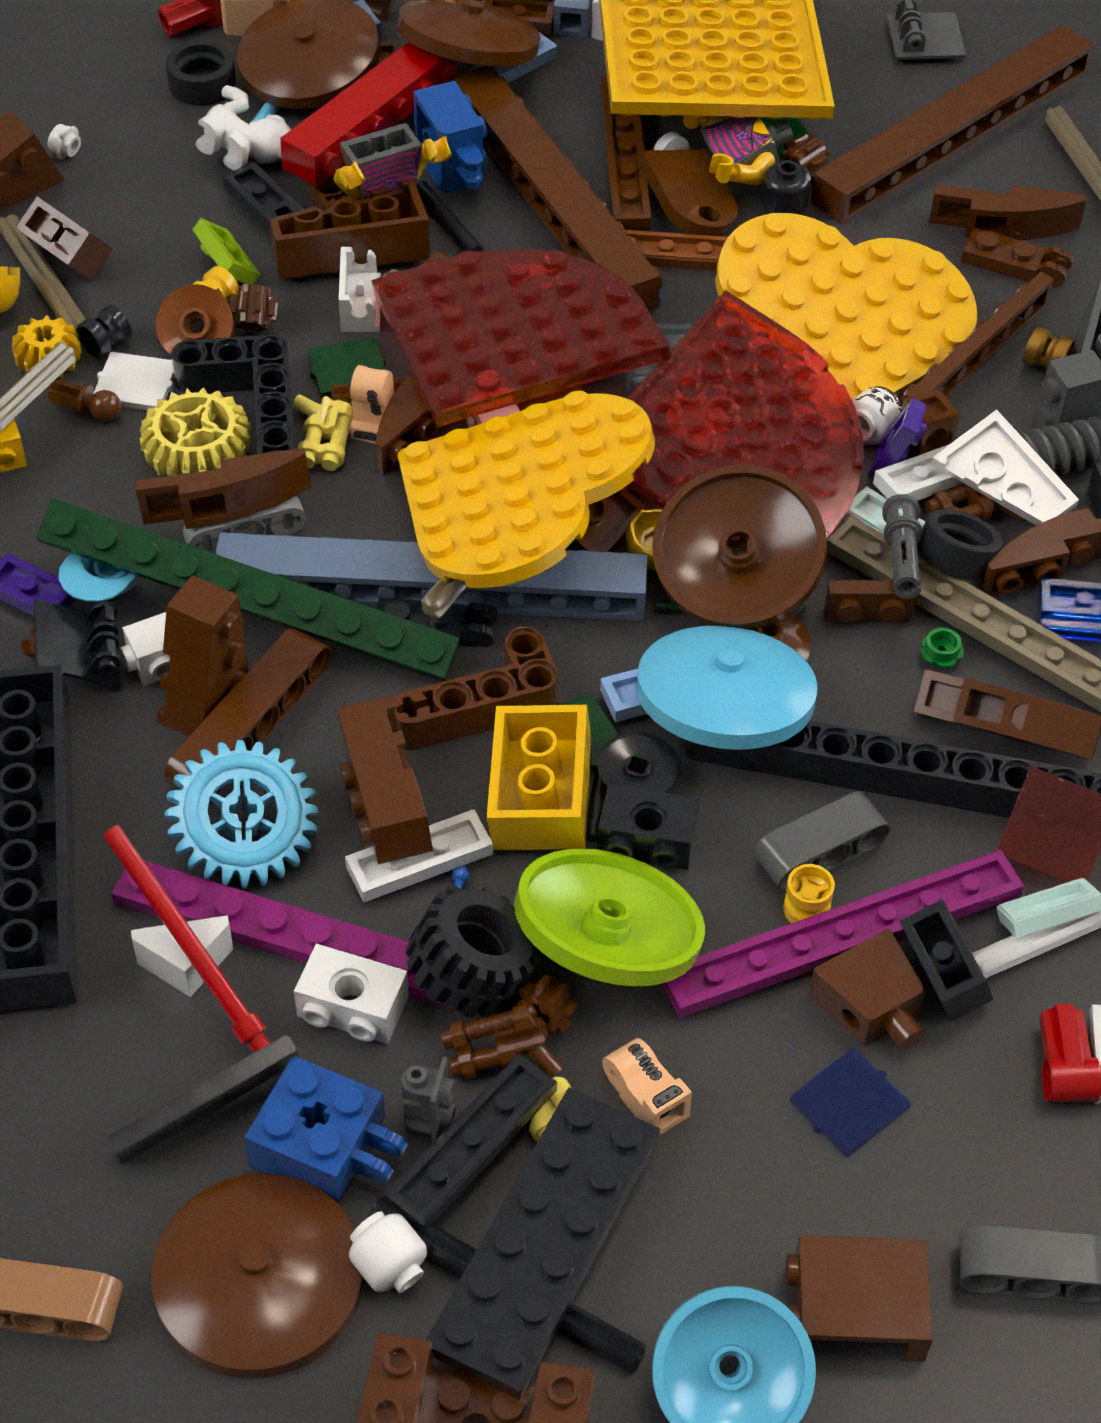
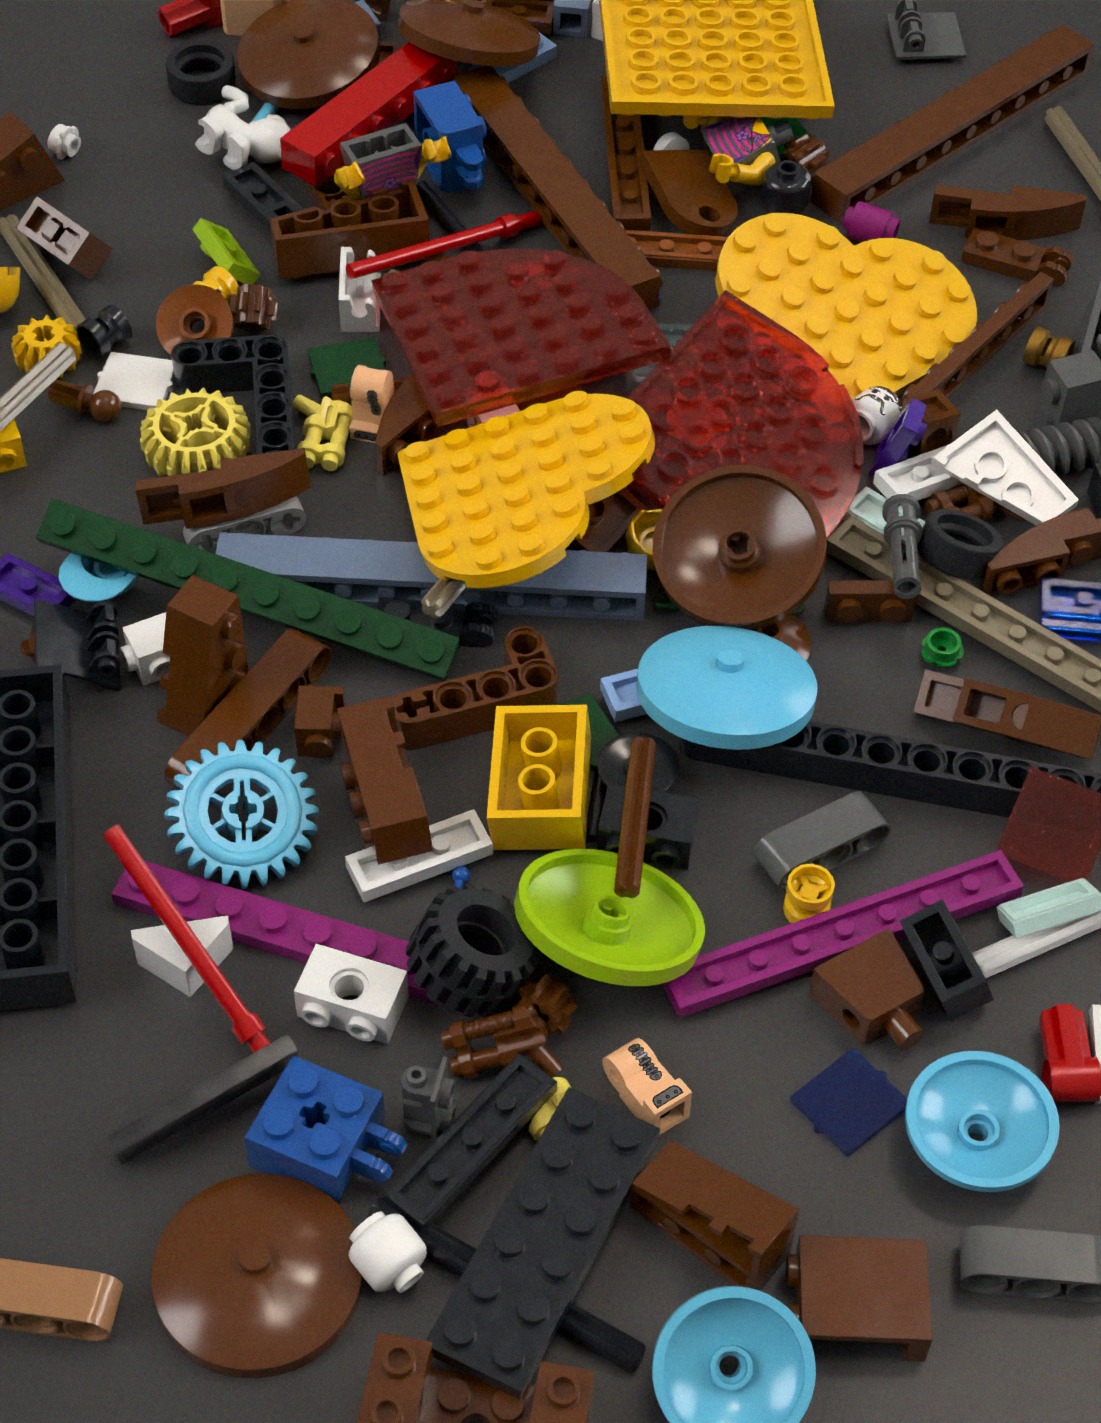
(318, 720): none -> reddish brown brick
(503, 227): none -> red bar
(635, 818): none -> reddish brown axle
(716, 1215): none -> reddish brown wedge
(870, 222): none -> magenta brick
(984, 1097): none -> medium azure dish

